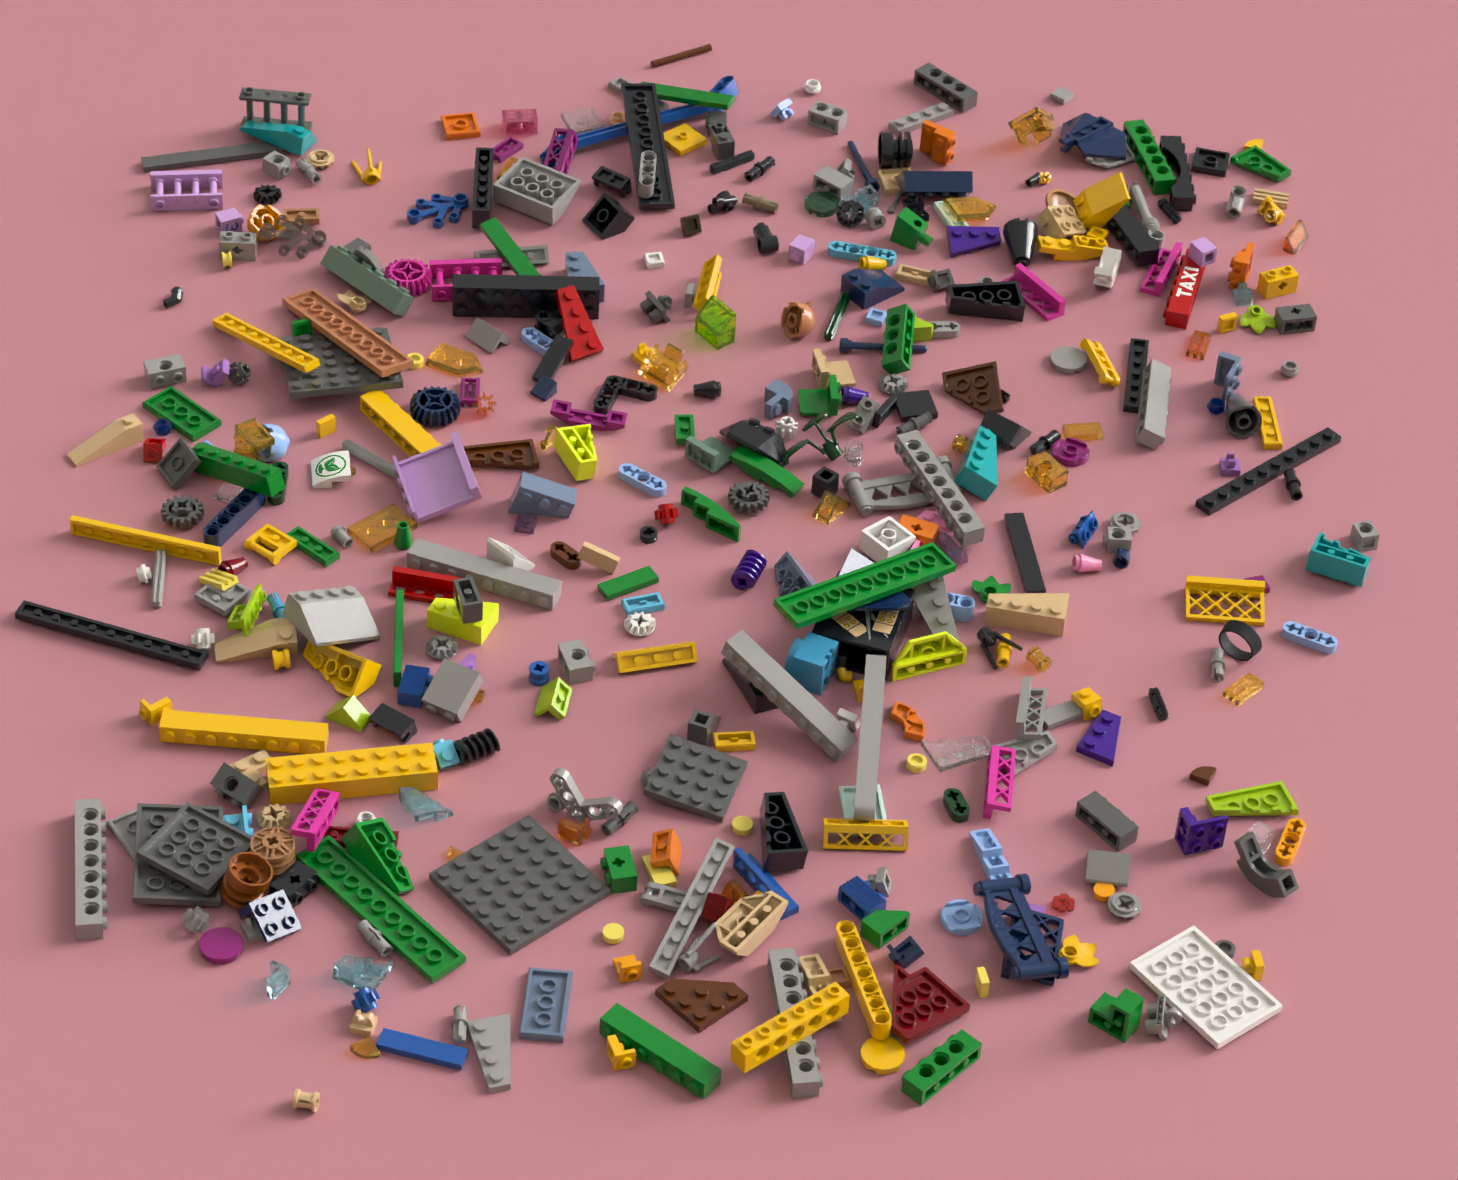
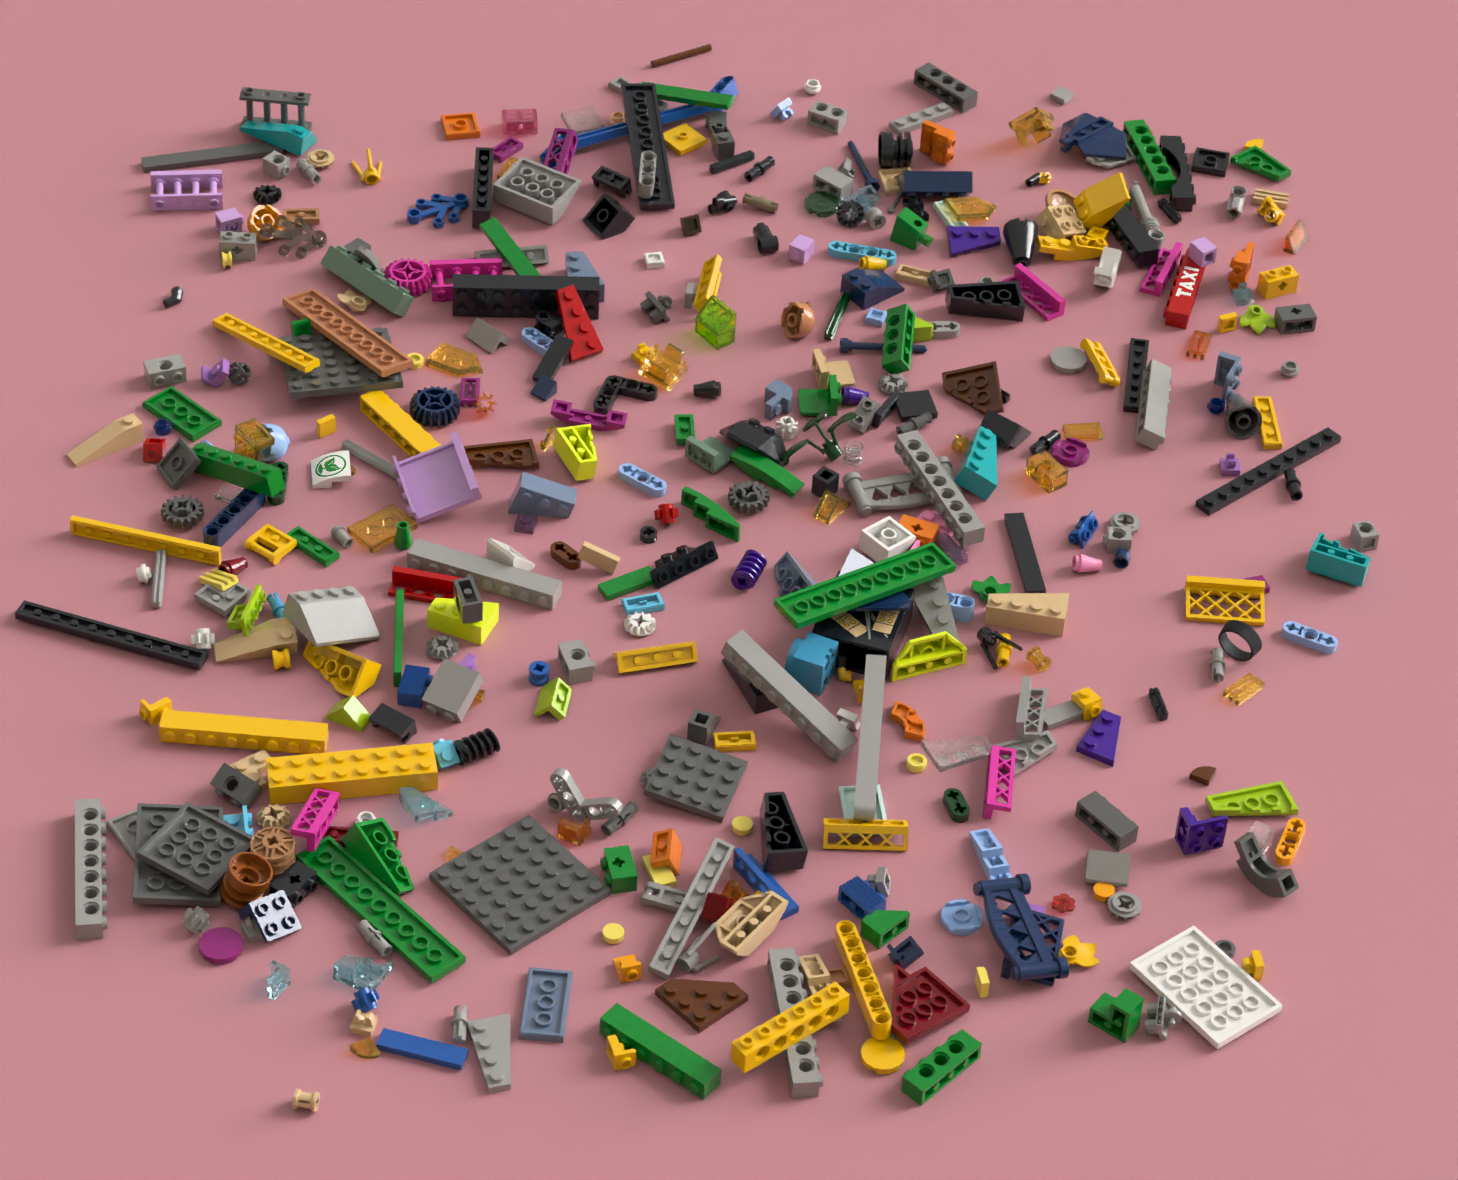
(681, 562): none -> black bracket

